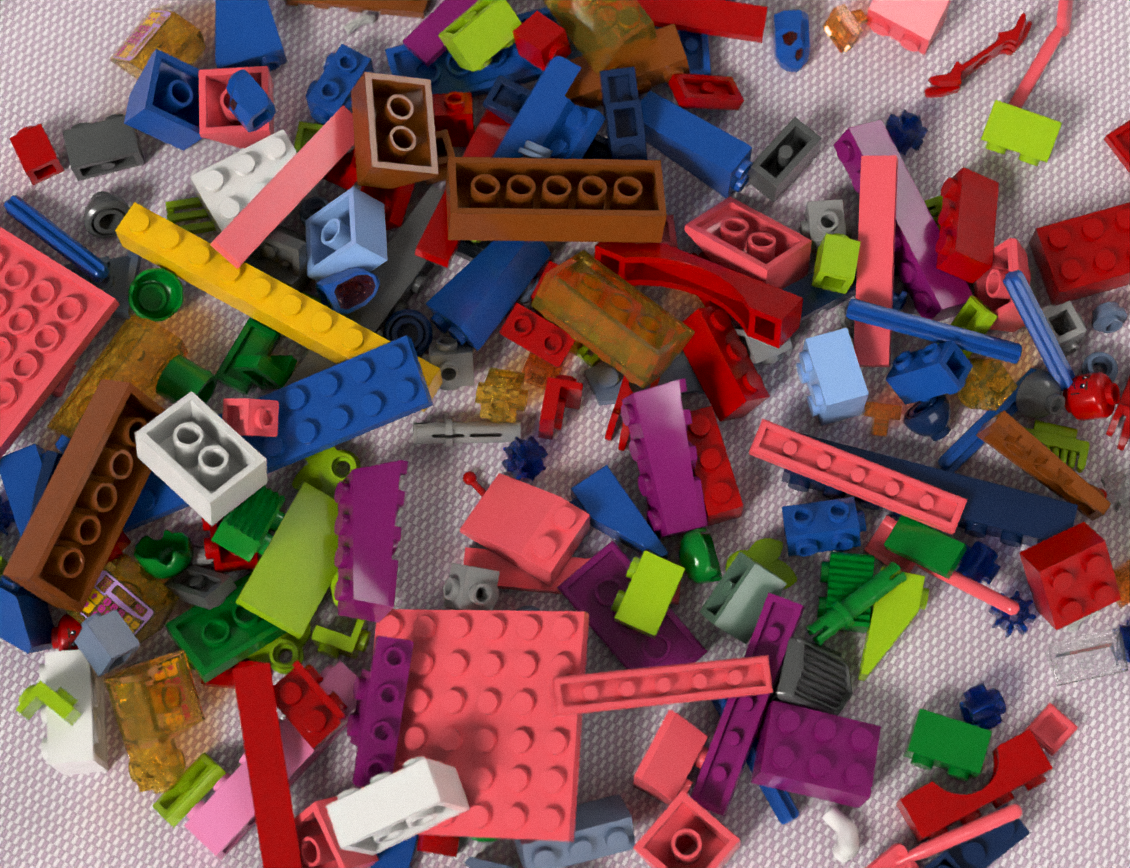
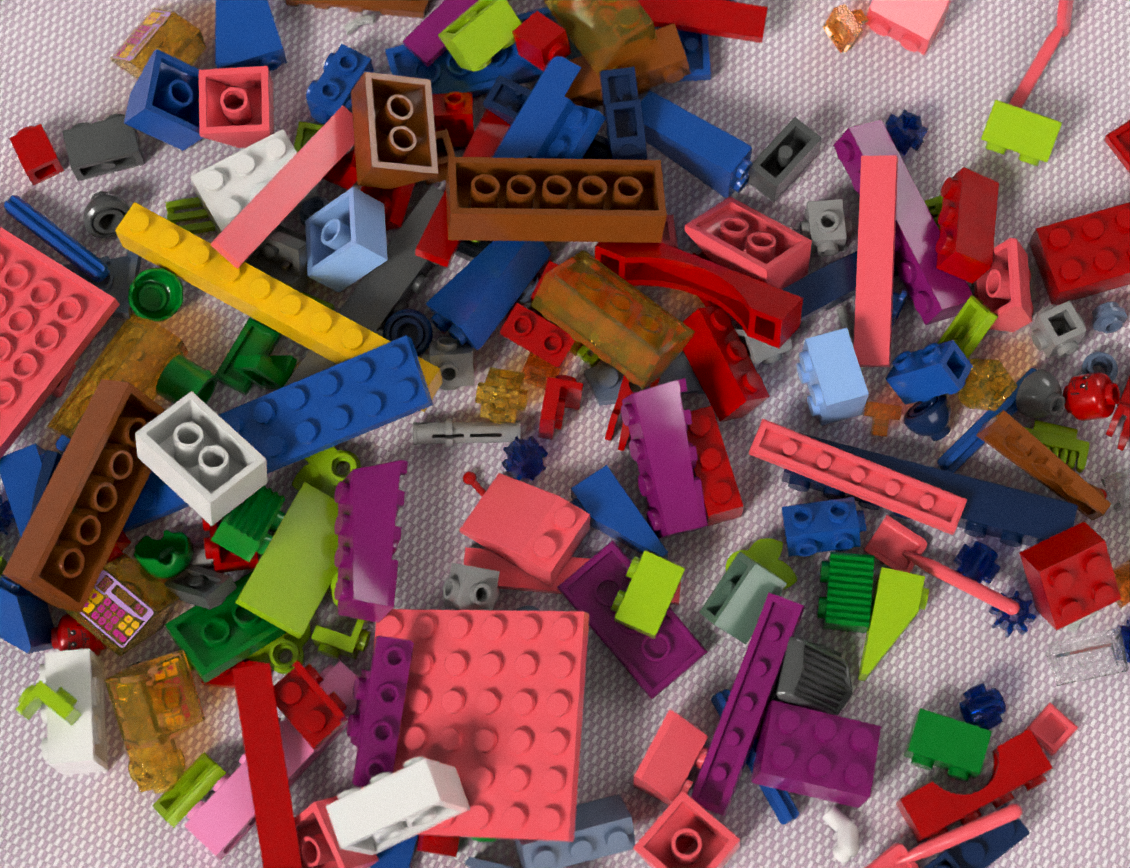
(106, 642): sand blue brick -> none
(249, 101): blue rock -> none
(252, 416): coral bracket -> none
(347, 290): rock -> none
(533, 150): sand blue plate -> none
(660, 685): coral tile -> none
(699, 557): green hair -> none
(706, 91): red plate -> none
(791, 39): blue rock -> none
(836, 263): lime brick -> none
(844, 612): green pin -> none
(925, 546): green tile -> none
(933, 330): blue axle -> none
(1006, 43): red piece -> none
(1038, 328): blue axle -> none

